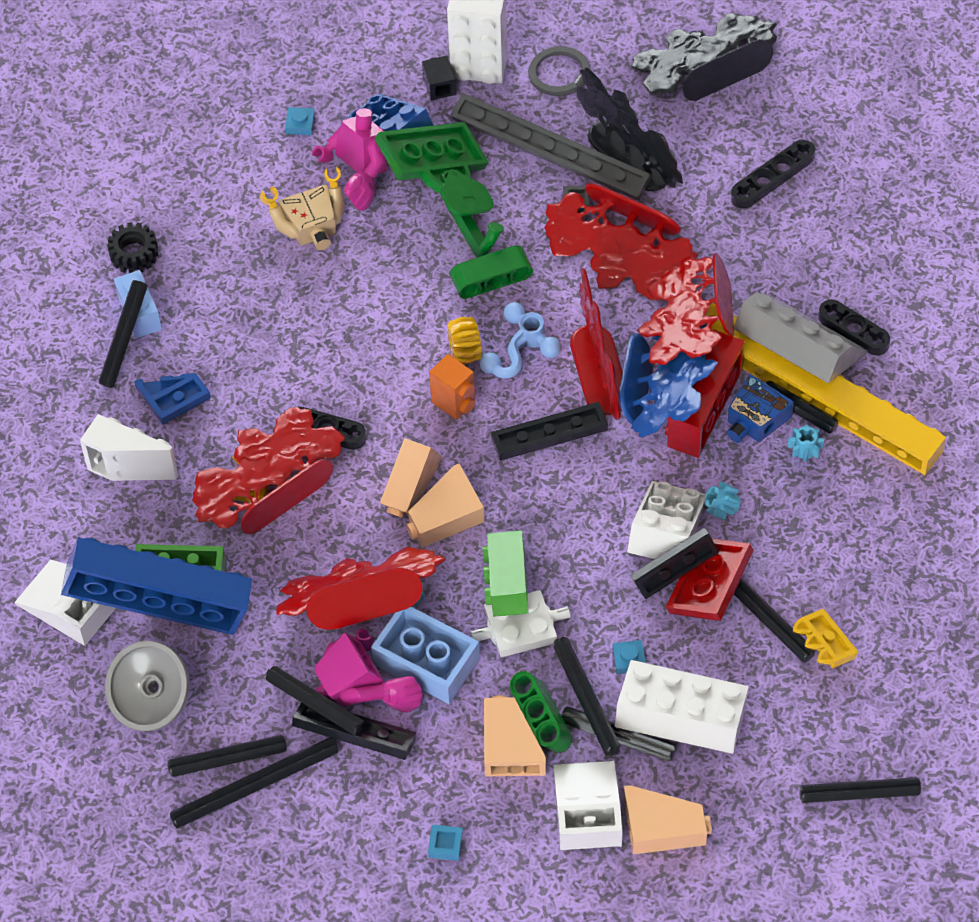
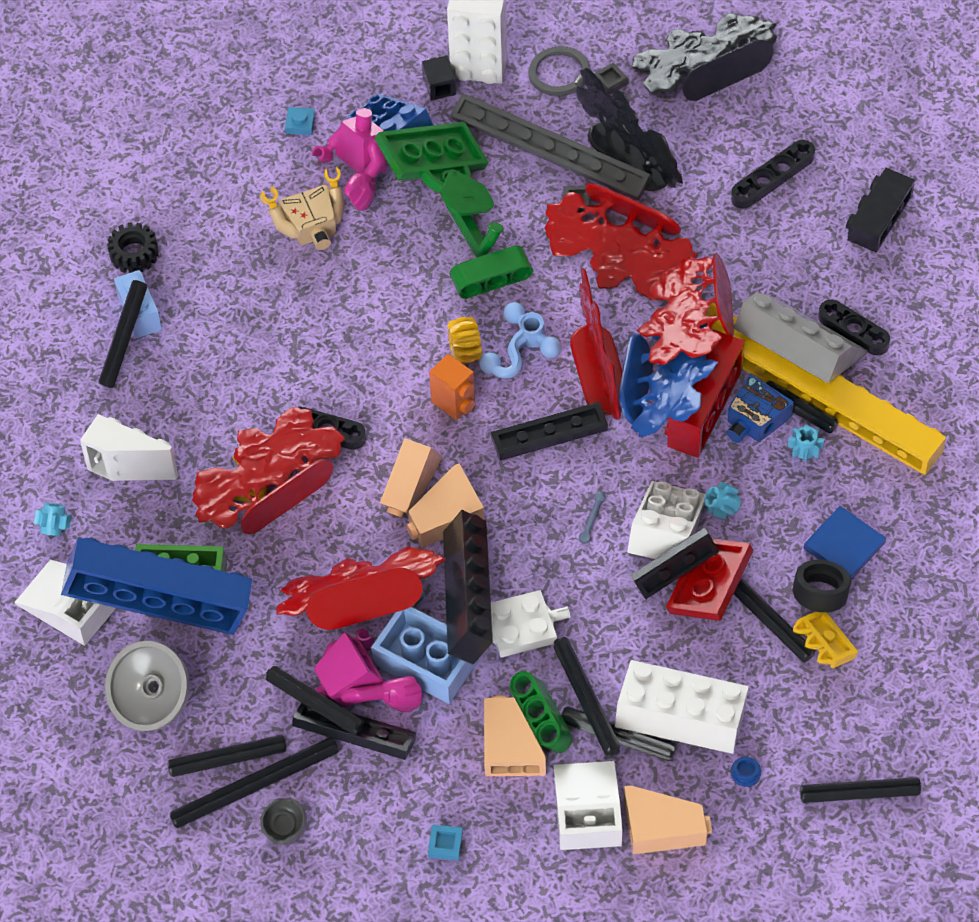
(52, 519): none -> medium azure gear
(173, 395): blue wing -> none
(283, 821): none -> dark grey hair
(467, 587): none -> black brick
(505, 573): brick -> none
(584, 537): none -> sand blue hinge
(612, 78): none -> dark grey tile
(625, 652): dark azure plate -> none
(745, 771): none -> blue plate
(824, 572): none -> black tyre
(845, 541): none -> blue tile
(880, 209): none -> black brick

